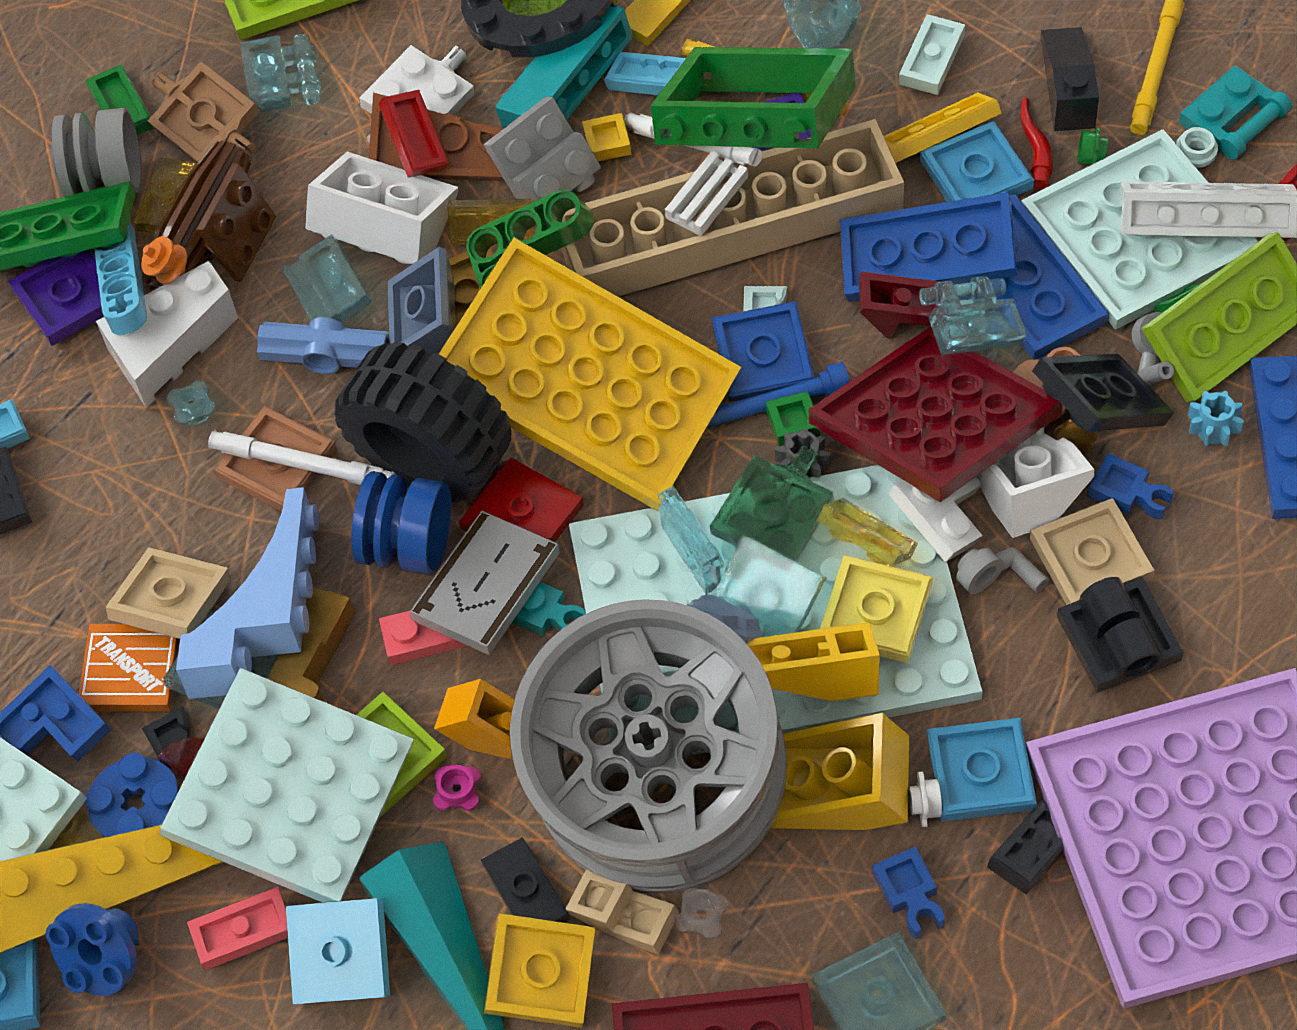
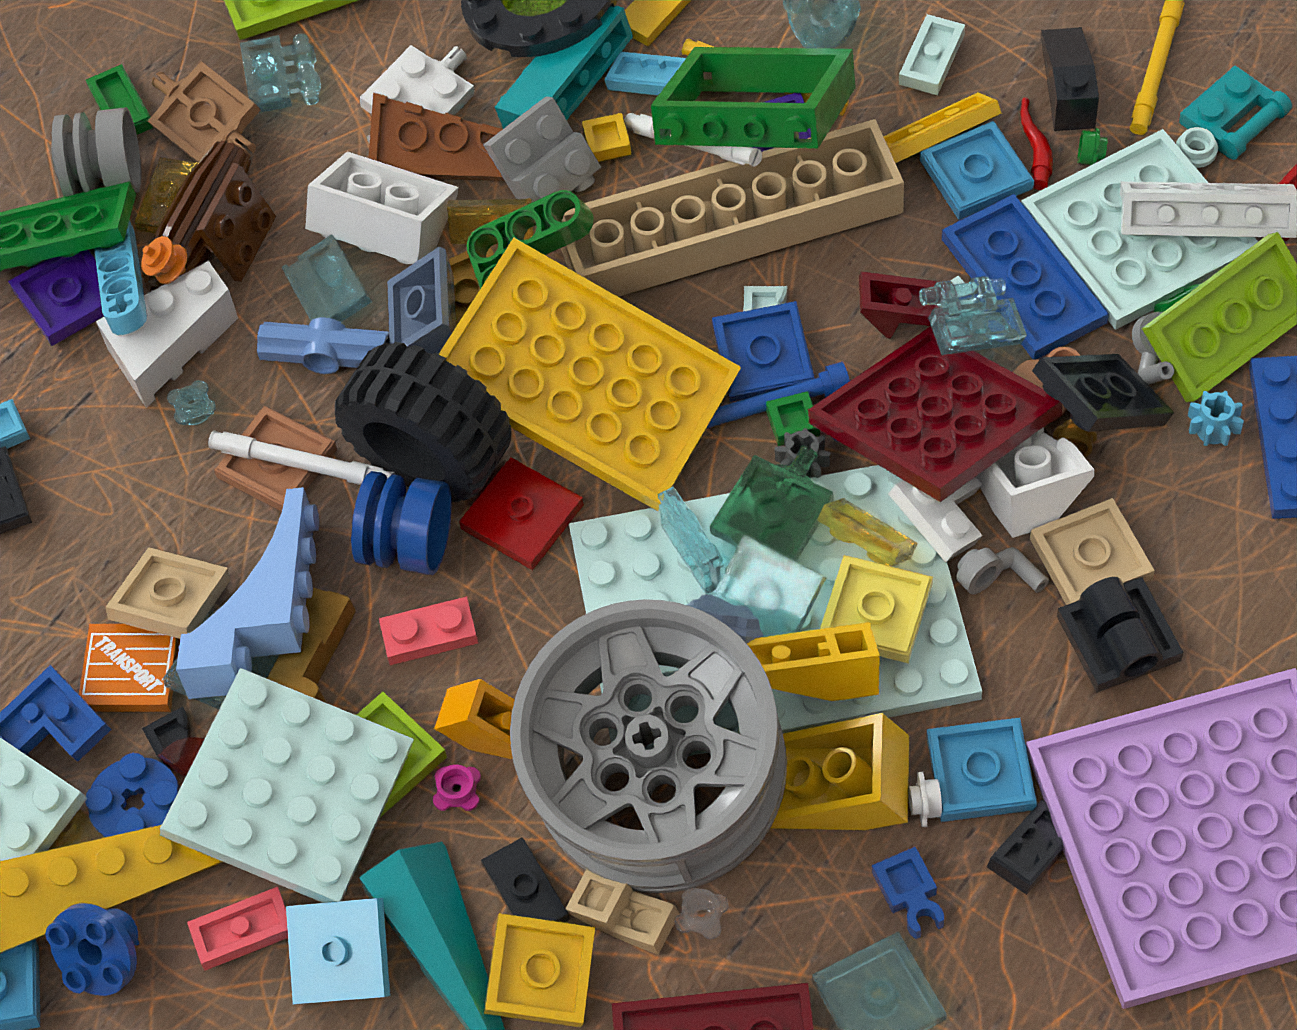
(413, 133): red tile -> none
(485, 582): light grey tile -> none
(546, 609): teal plate -> none
(694, 184): white tile -> none
(932, 242): blue plate -> none
(1128, 487): blue plate -> none

